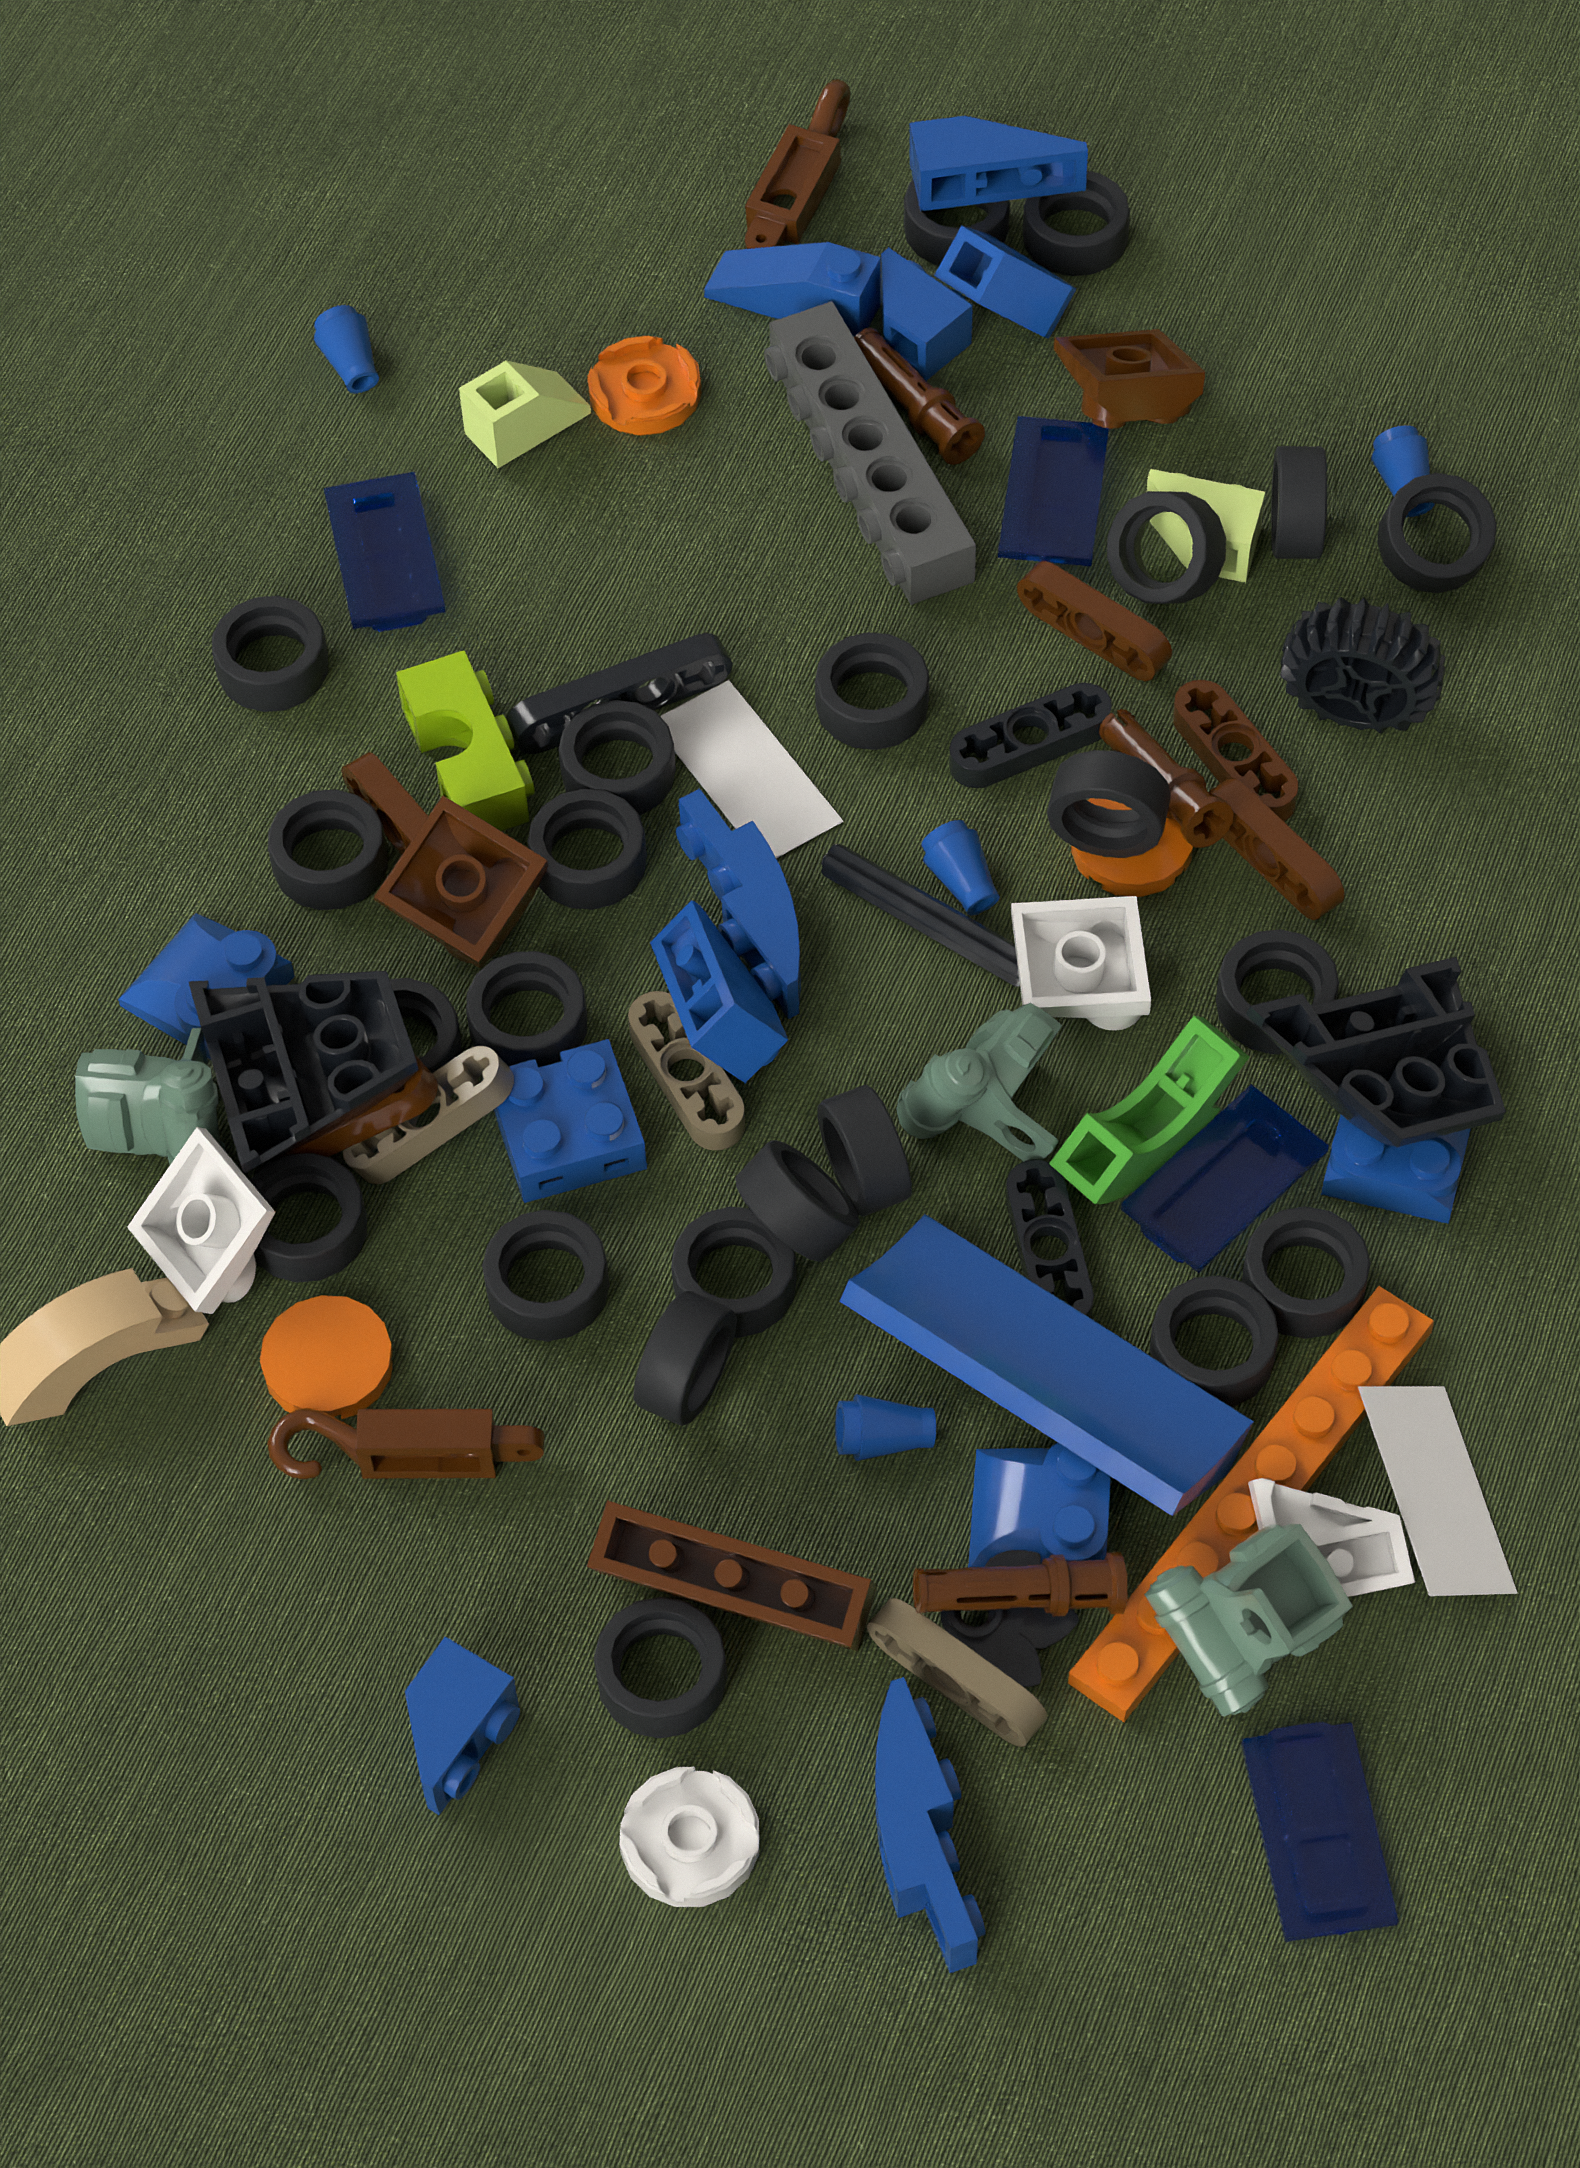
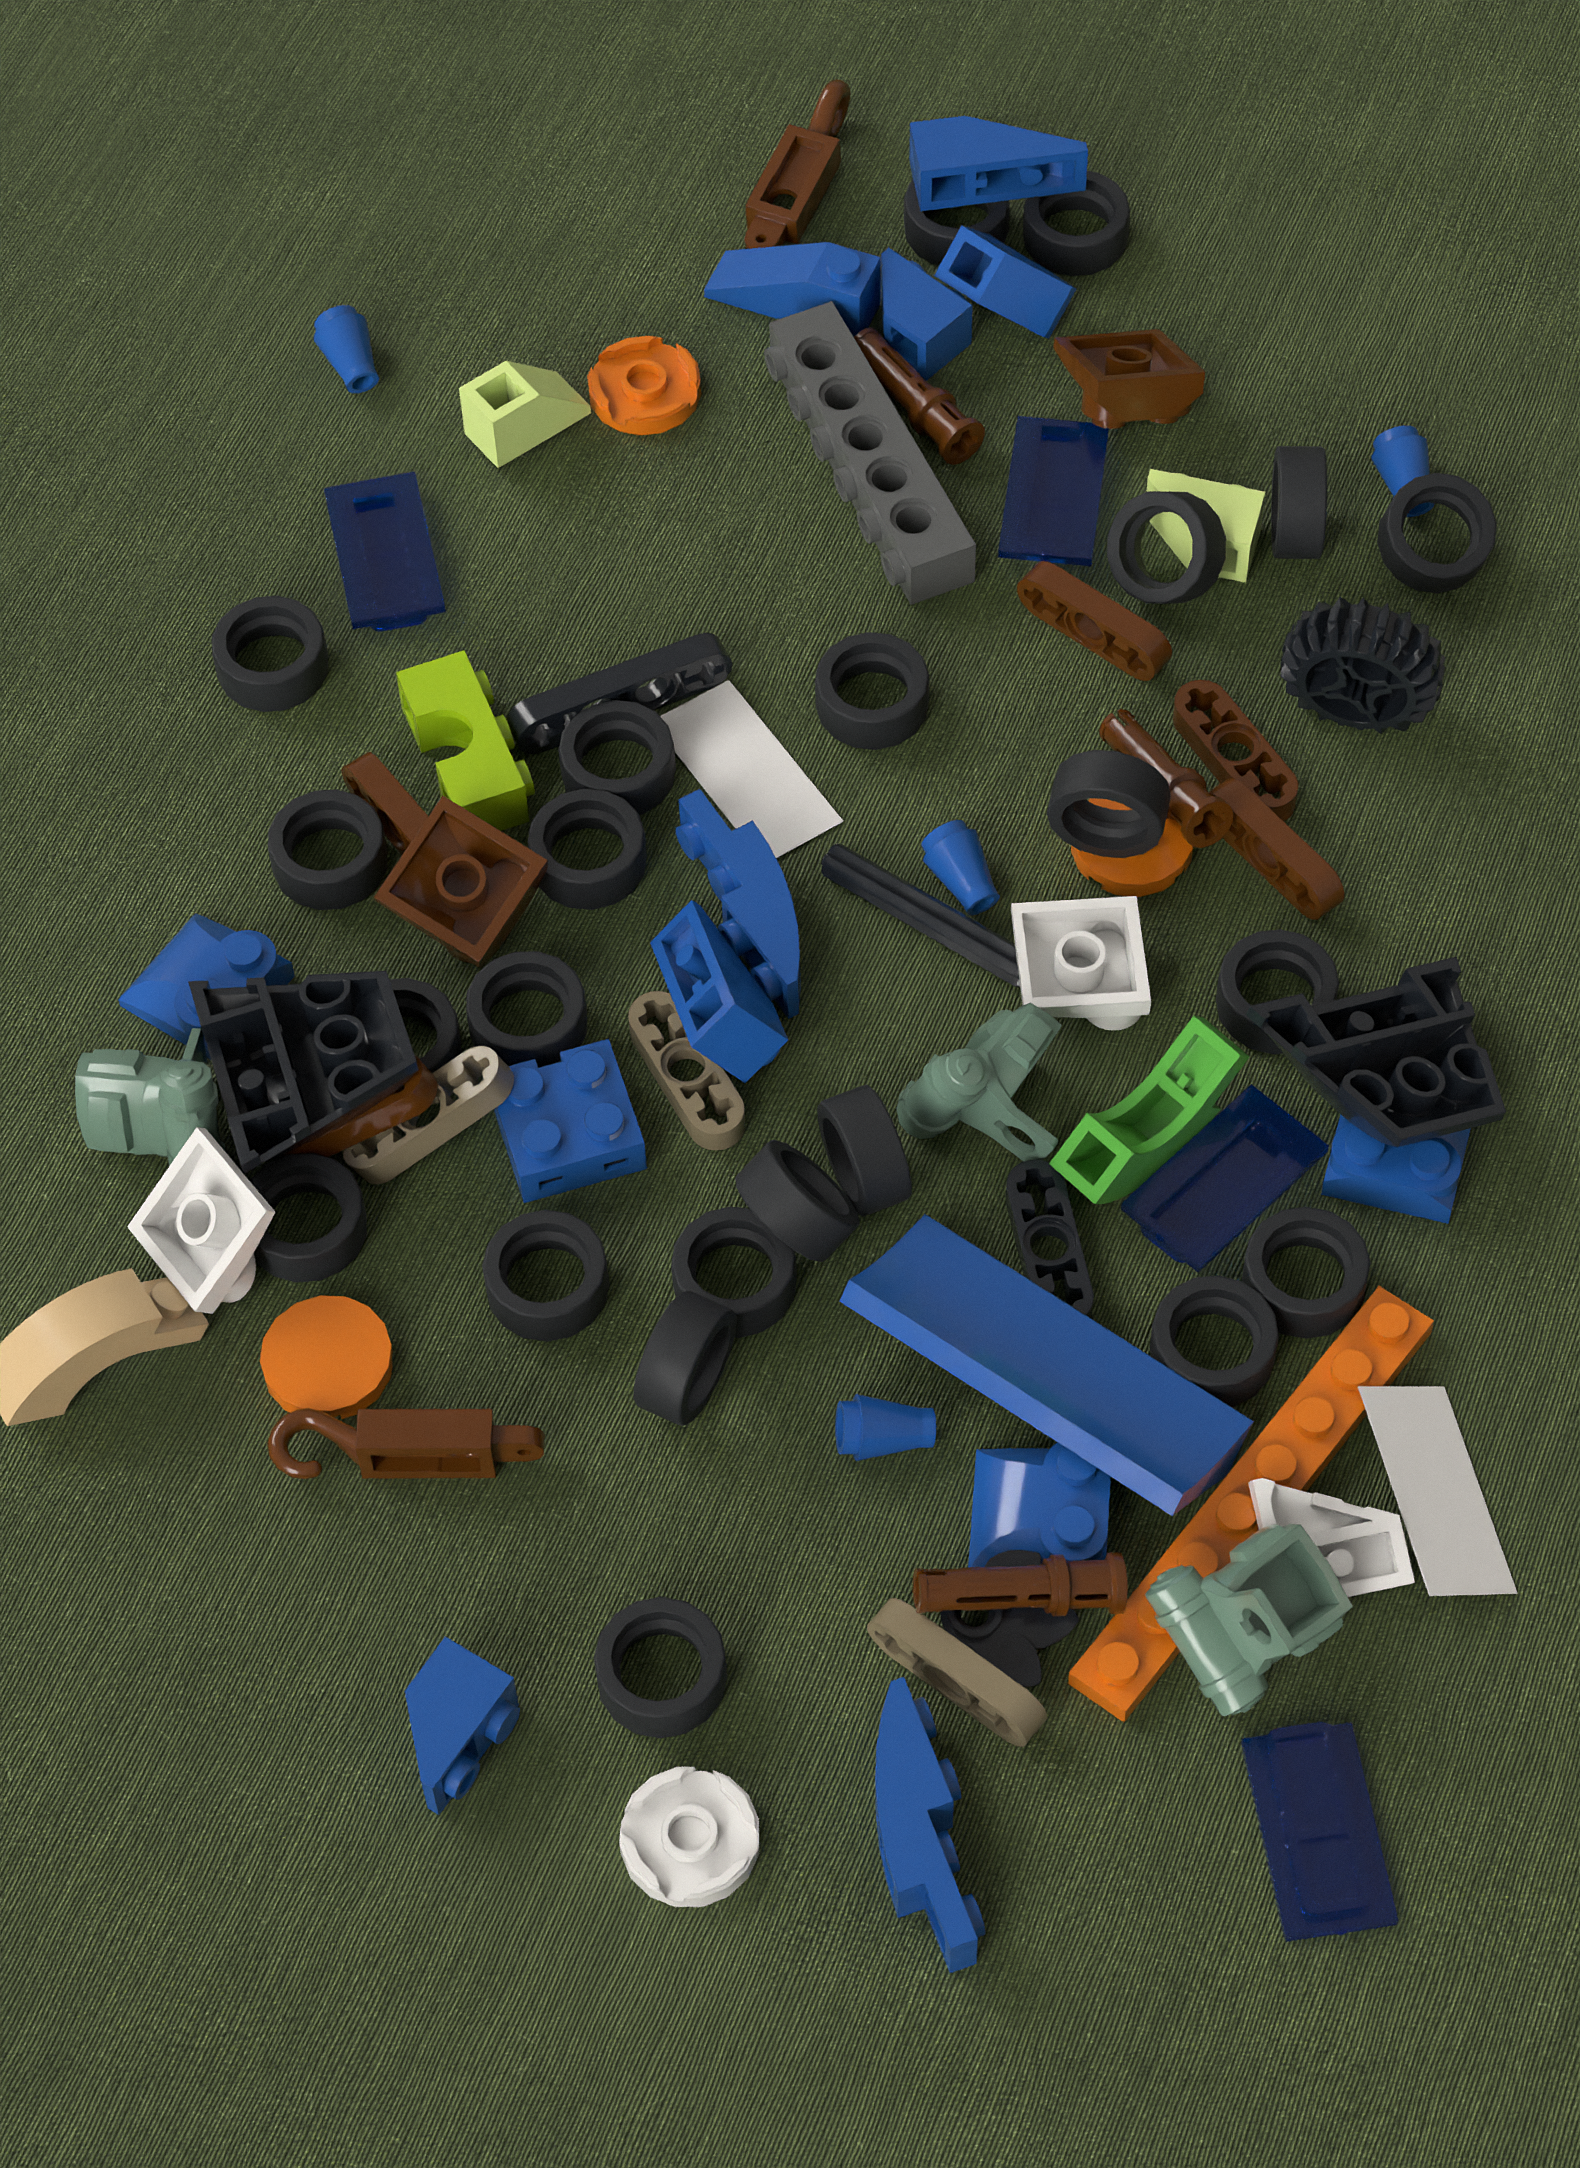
(732, 1575): reddish brown brick -> none
(1016, 757): black beam -> none

